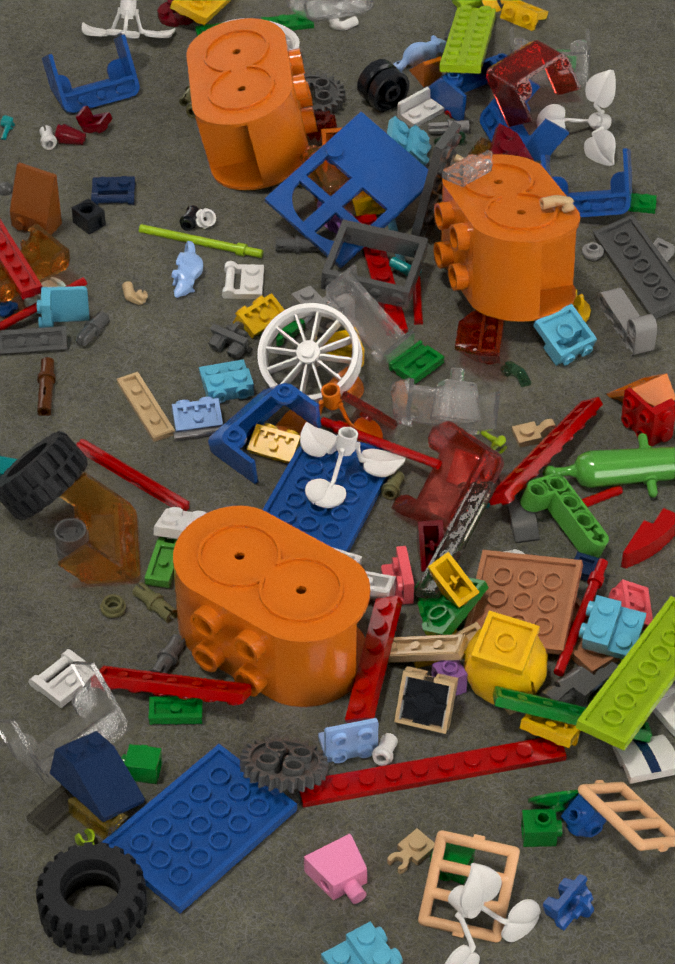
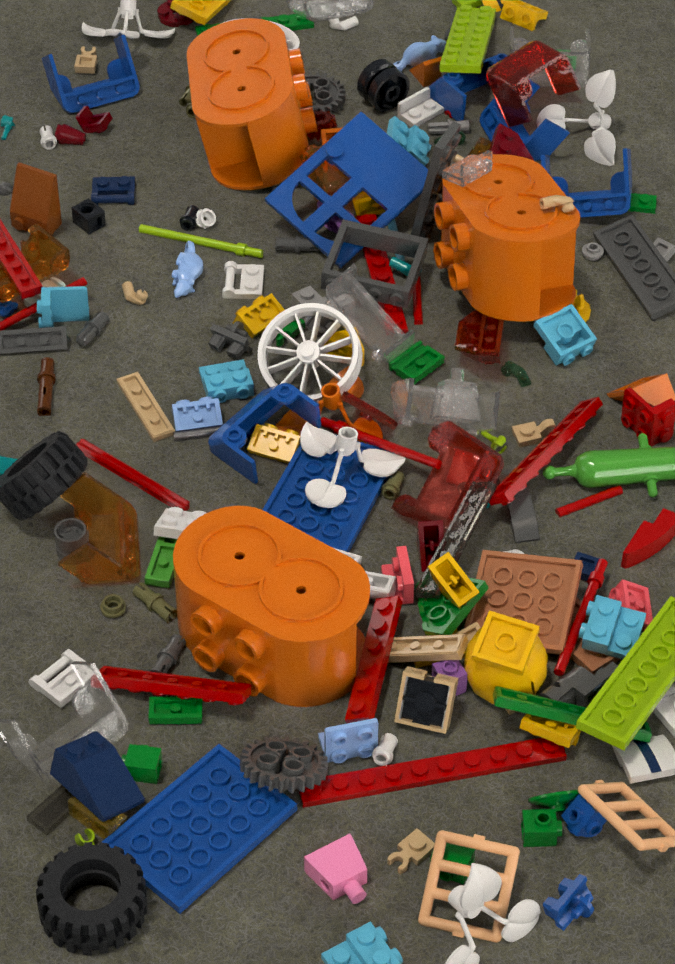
(86, 61): none -> tan plate
(569, 511): bright green beam -> none
(636, 330): light grey beam -> none

